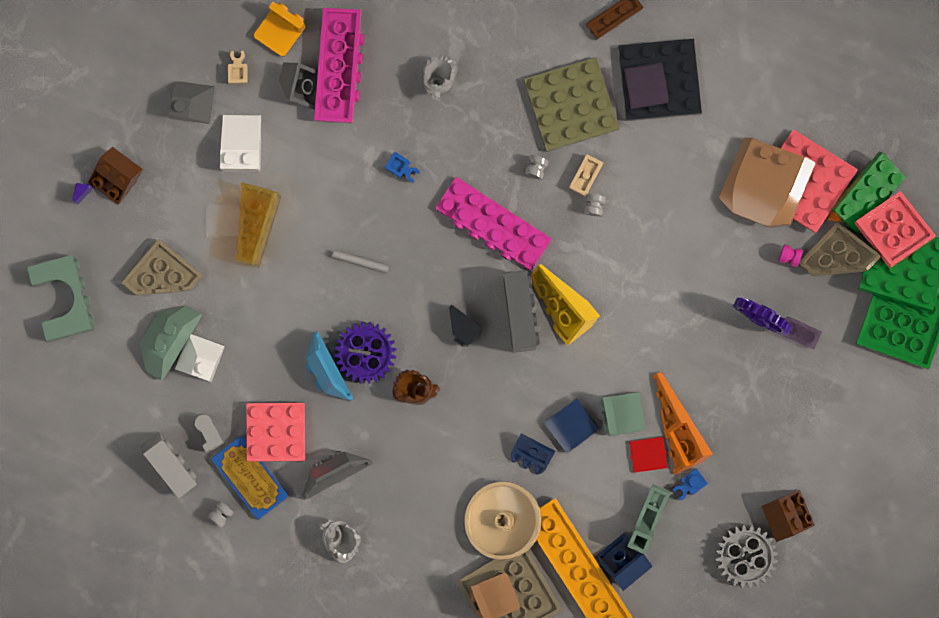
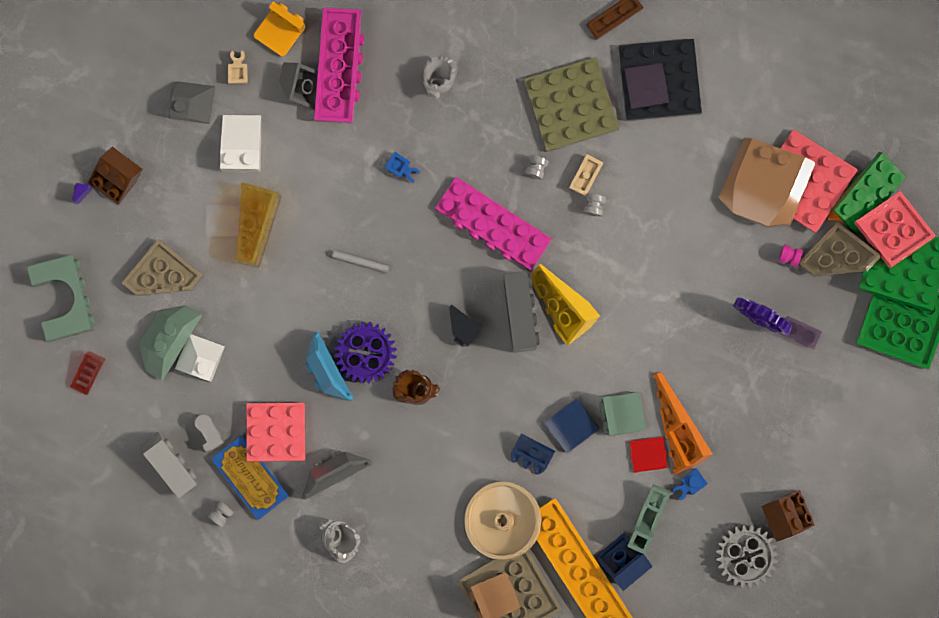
(94, 357): none -> clear red slope

